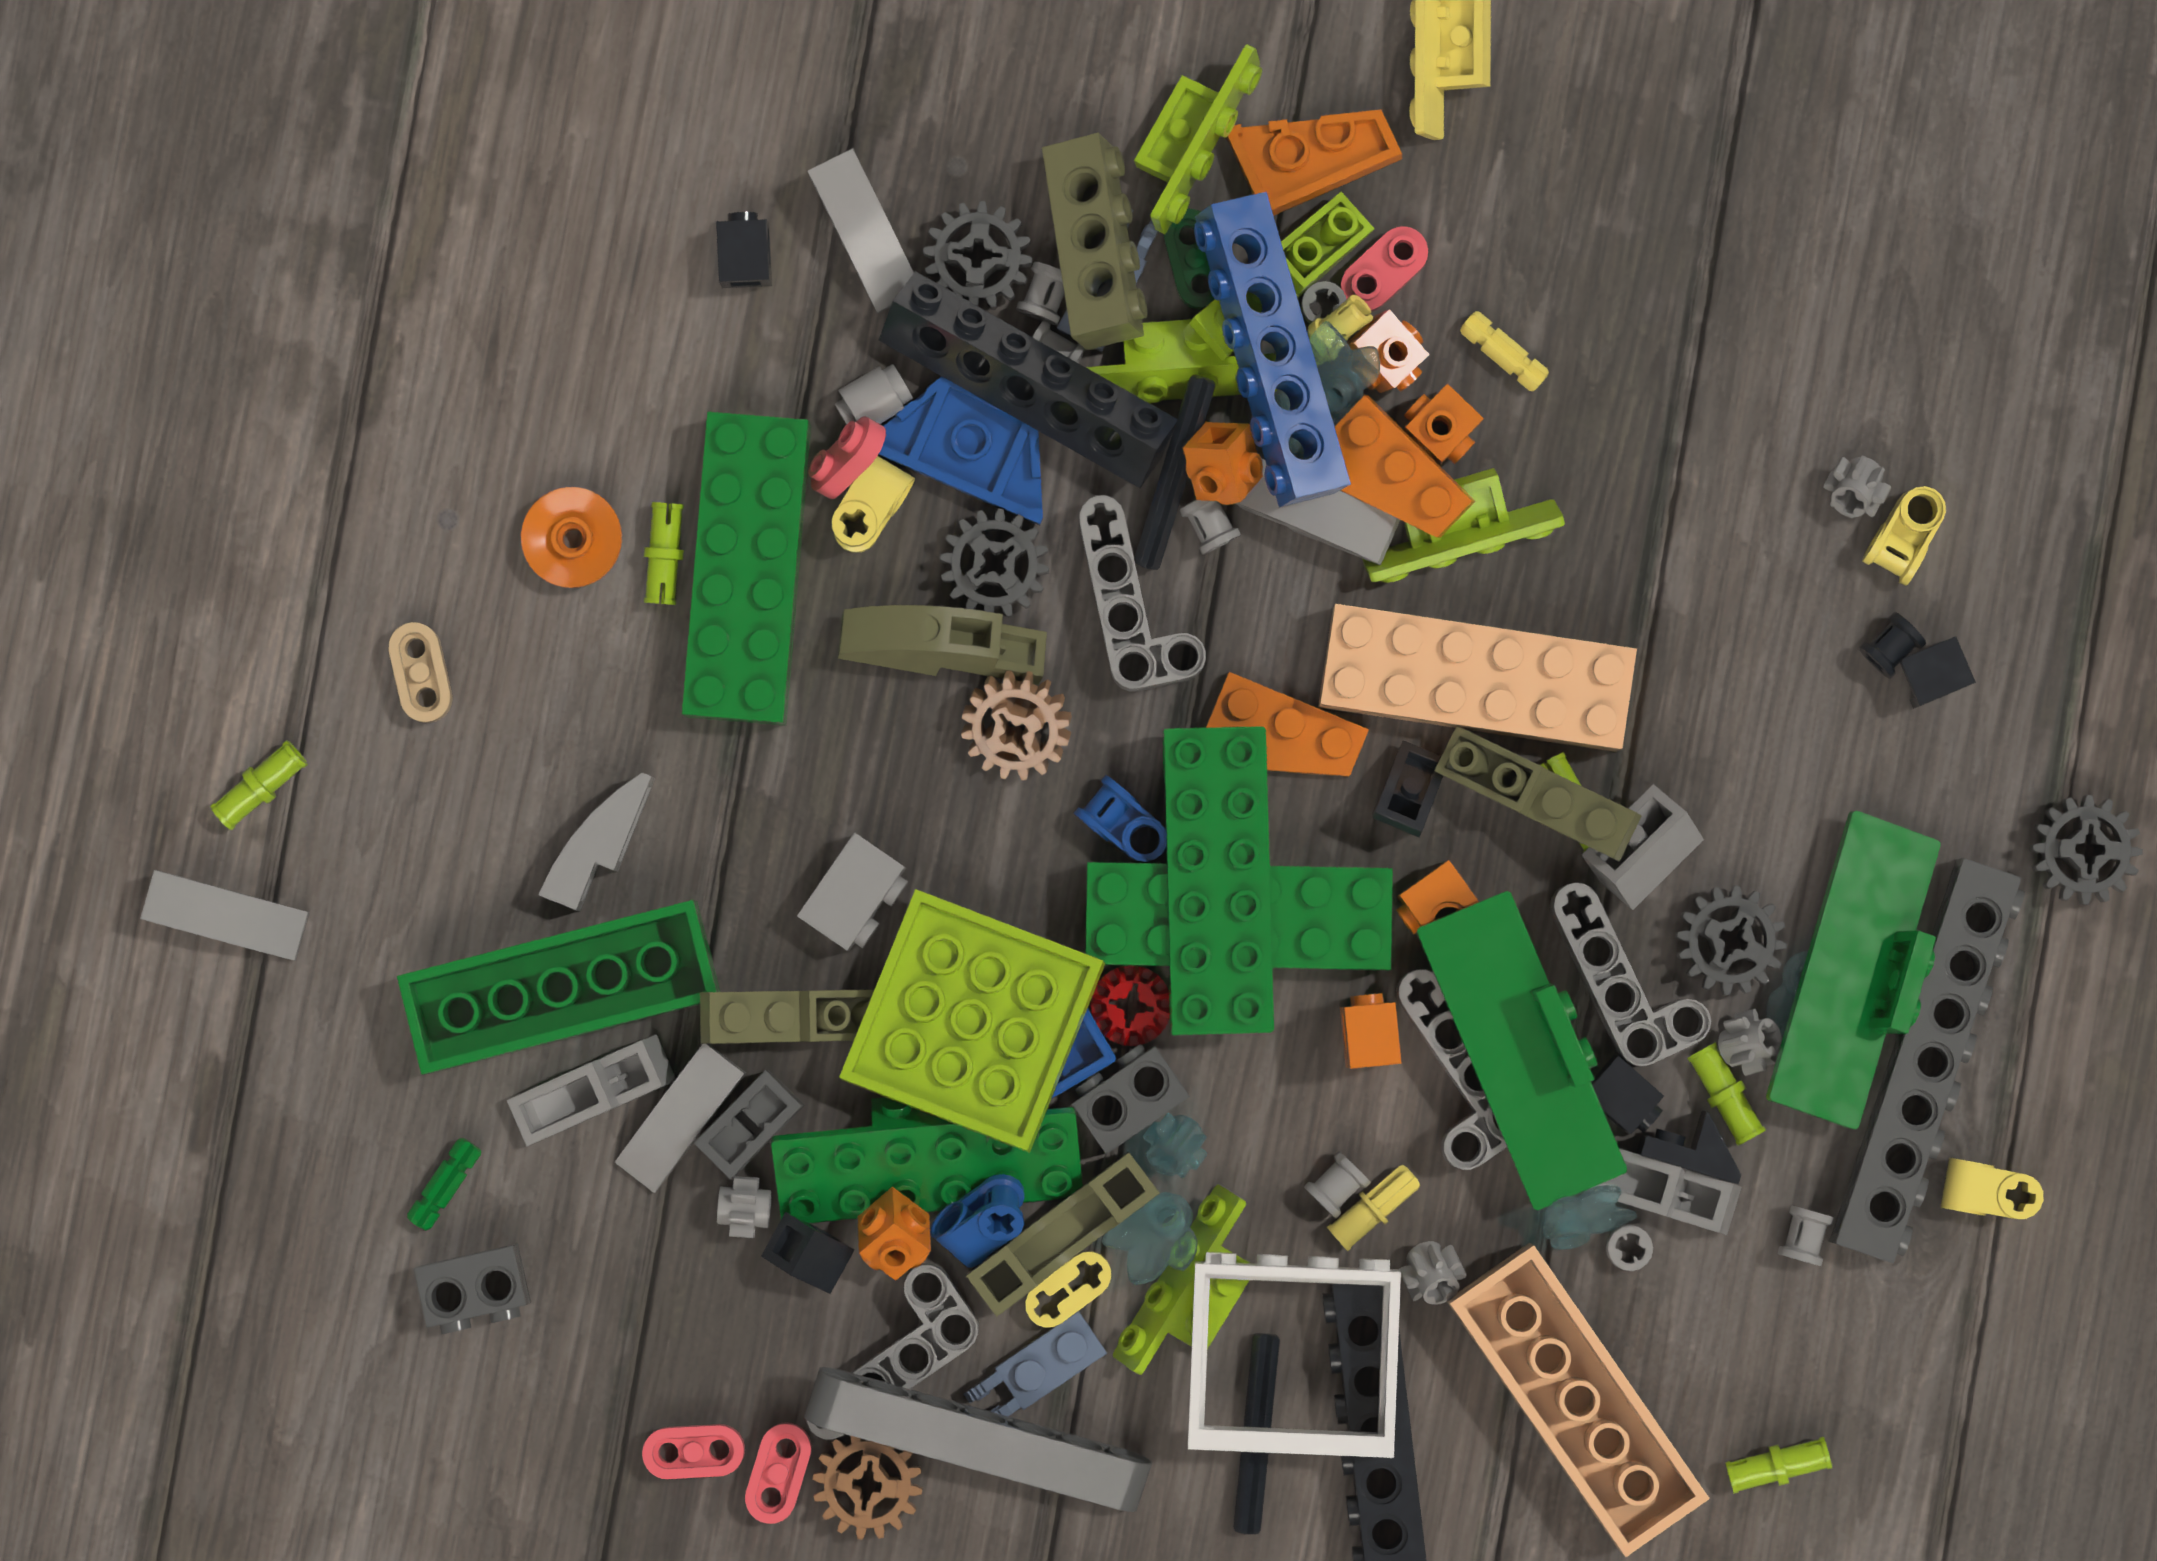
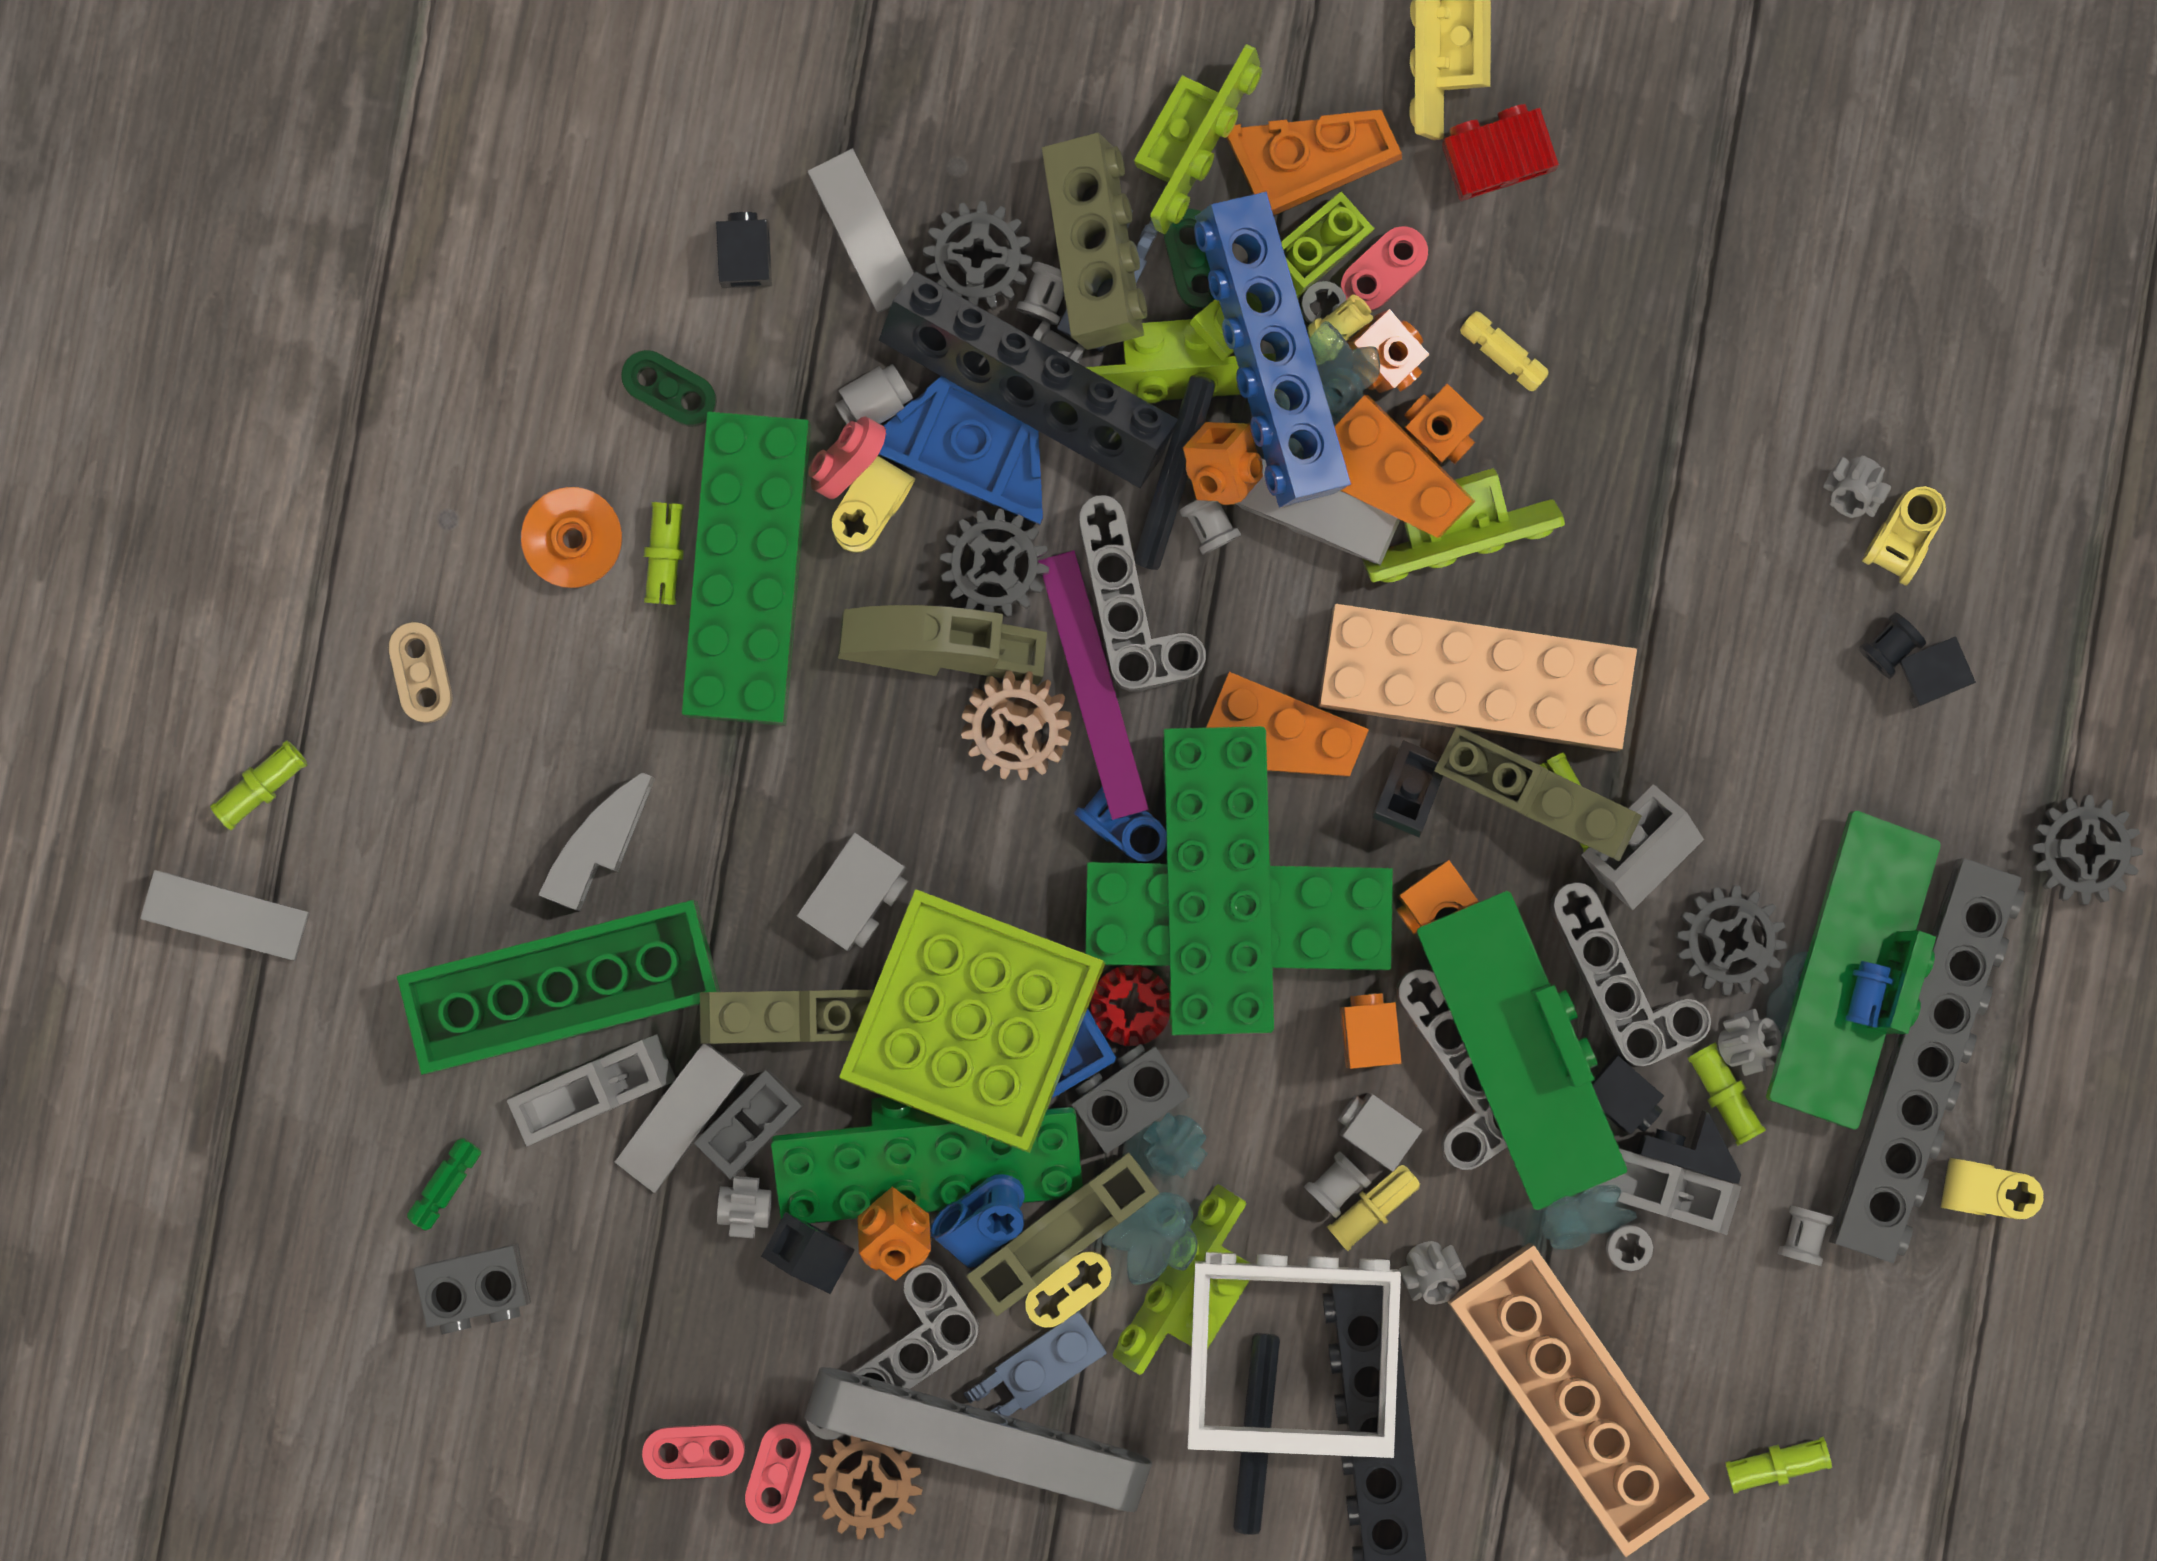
(669, 389): none -> dark green plate
(1093, 686): none -> magenta sticker
(1378, 1130): none -> light grey brick
(1499, 152): none -> red brick
(1868, 993): none -> blue pin

